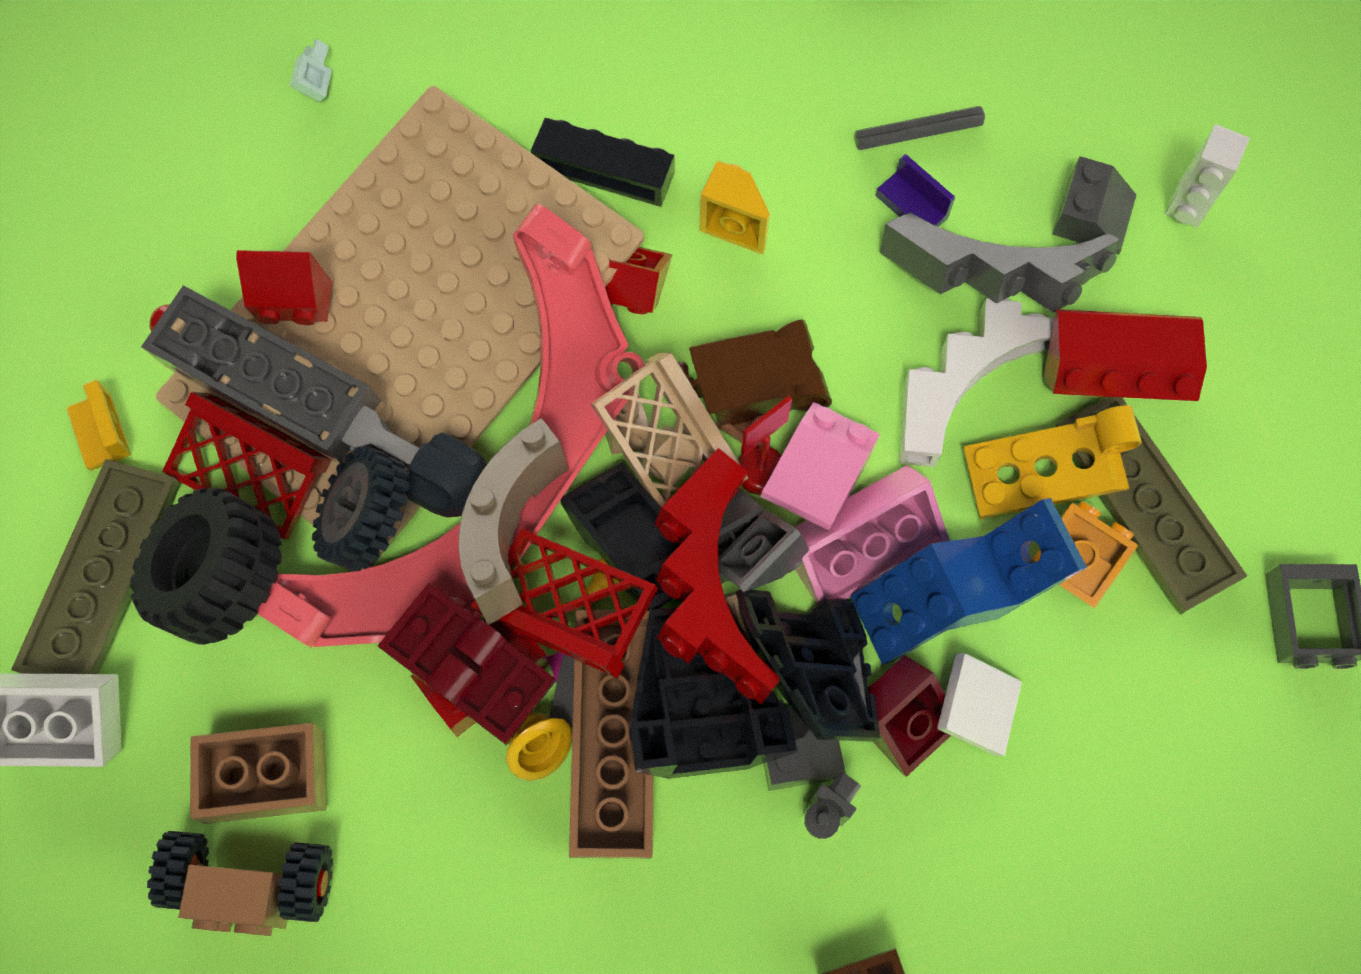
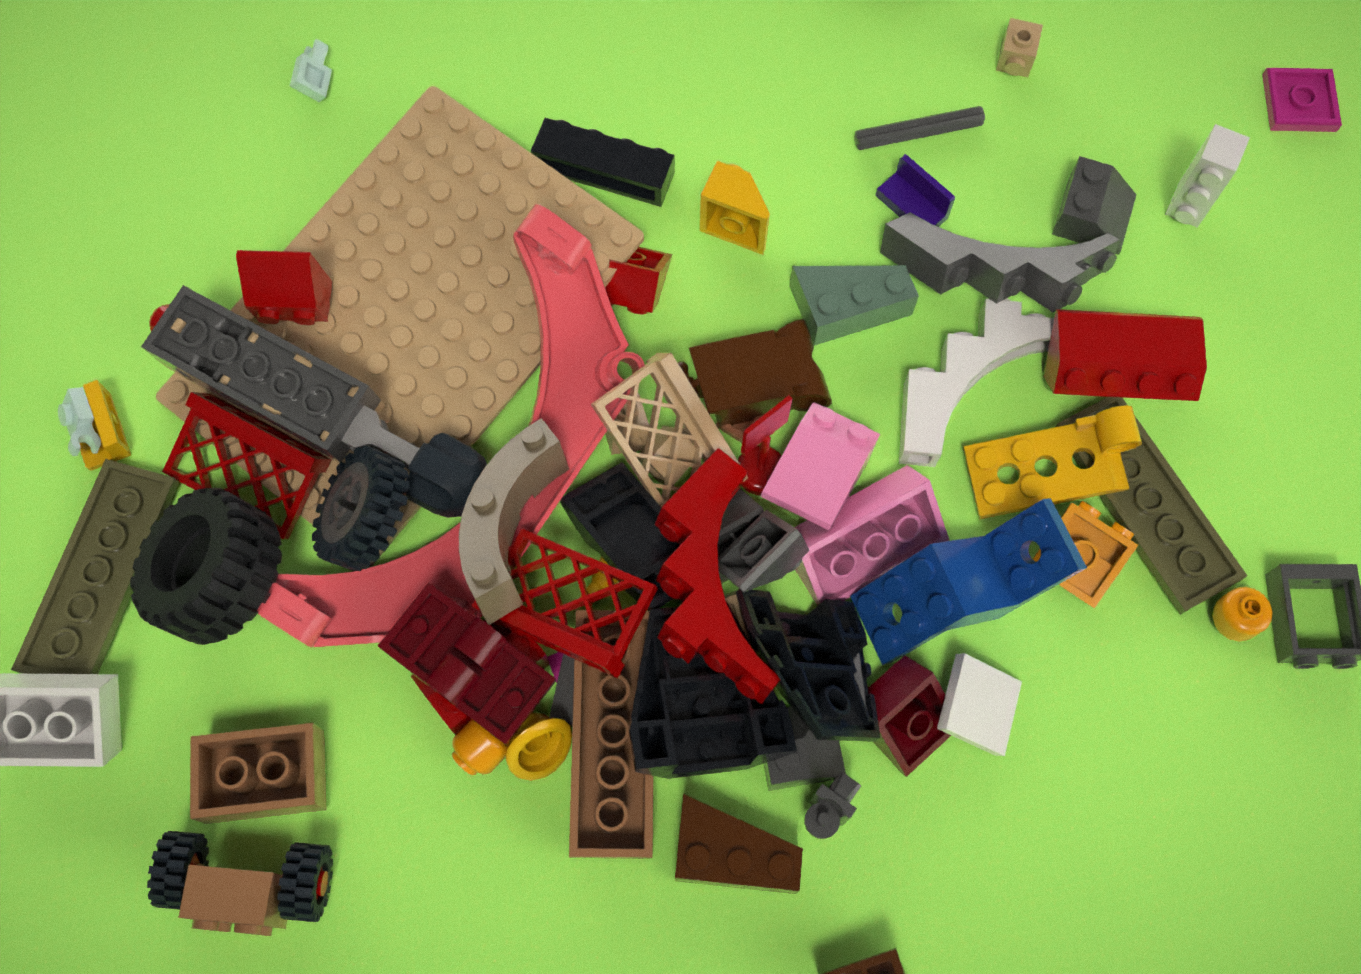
(78, 418): none -> light aqua plate
(477, 749): none -> light orange head
(733, 853): none -> reddish brown wedge
(851, 298): none -> sand green wedge
(1019, 47): none -> tan brick
(1242, 614): none -> light orange head
(1301, 99): none -> dark pink tile

